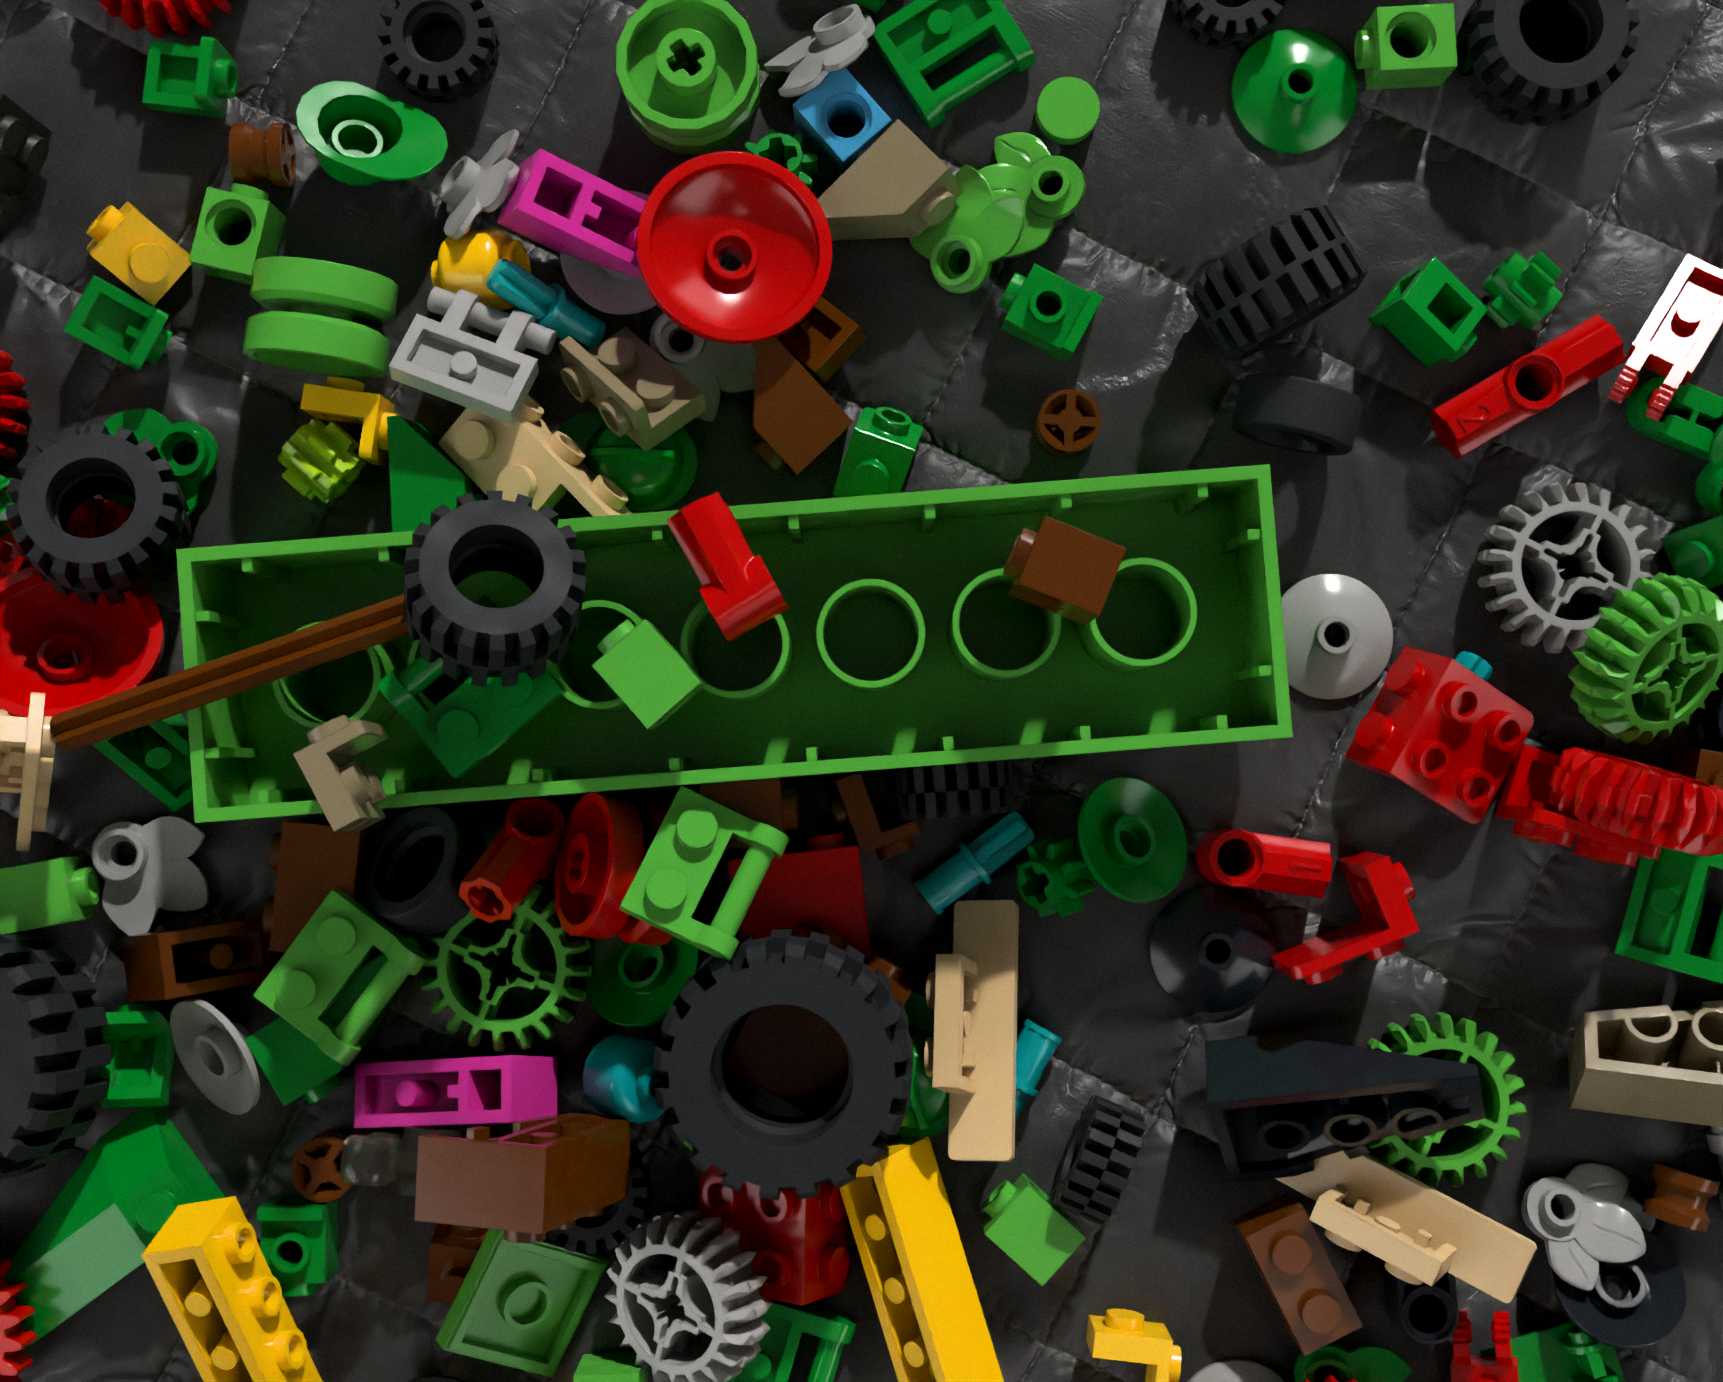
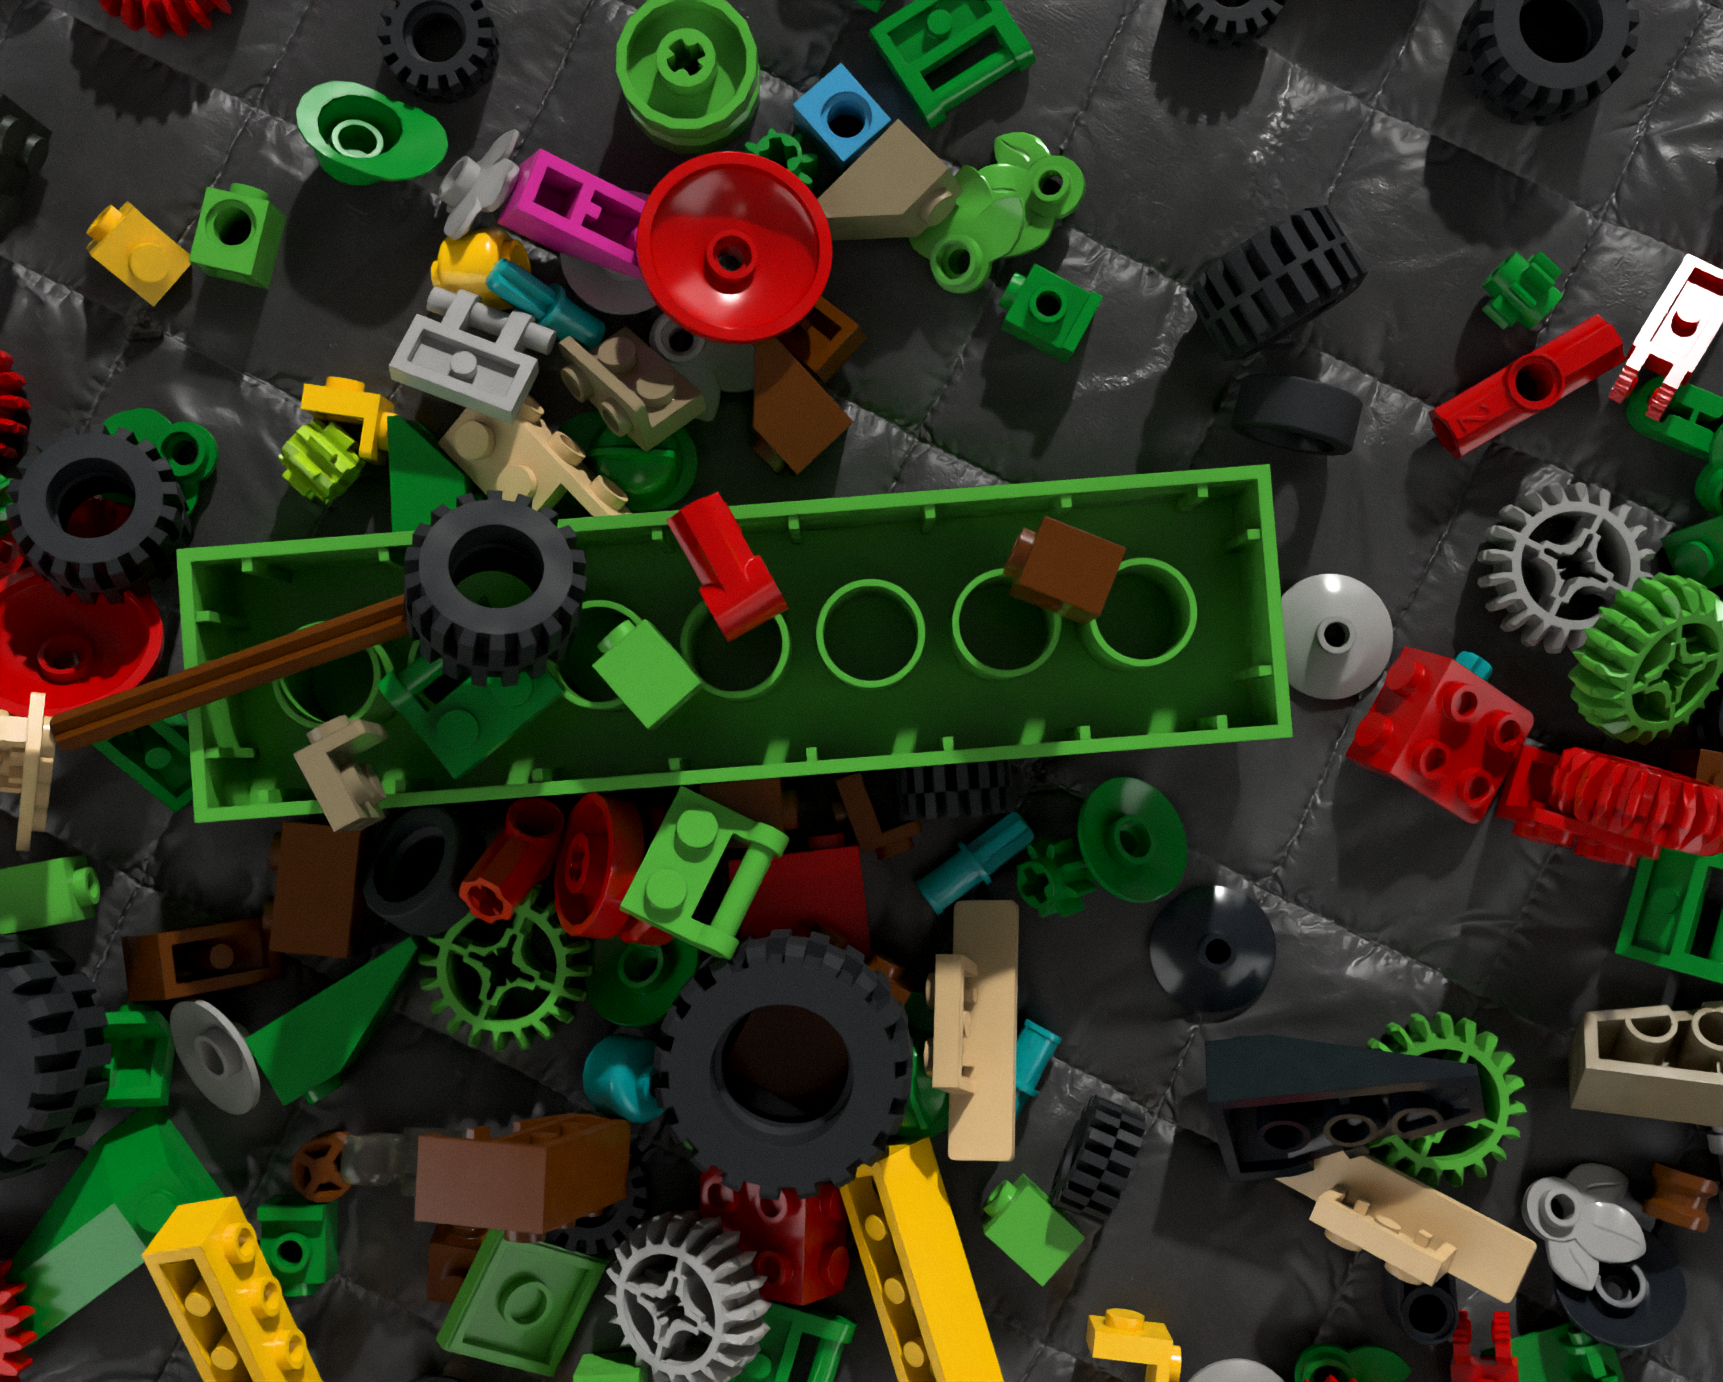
(118, 324): green bracket -> none
(157, 877): light grey plate -> none
(190, 78): green bracket -> none
(262, 154): reddish brown wheel -> none
(320, 317): bright green wheel -> none
(323, 964): bright green plate -> none
(455, 1091): dark pink slope -> none
(835, 45): light grey plate -> none
(878, 453): green bracket -> none
(1067, 110): bright green tile -> none
(1068, 411): reddish brown wheel -> none
(1268, 862): red piece -> none
(1277, 114): green dish -> none
(1297, 1273): reddish brown brick -> none
(1382, 899): red bracket -> none
(1429, 31): bright green brick -> none
(1431, 313): green brick -> none

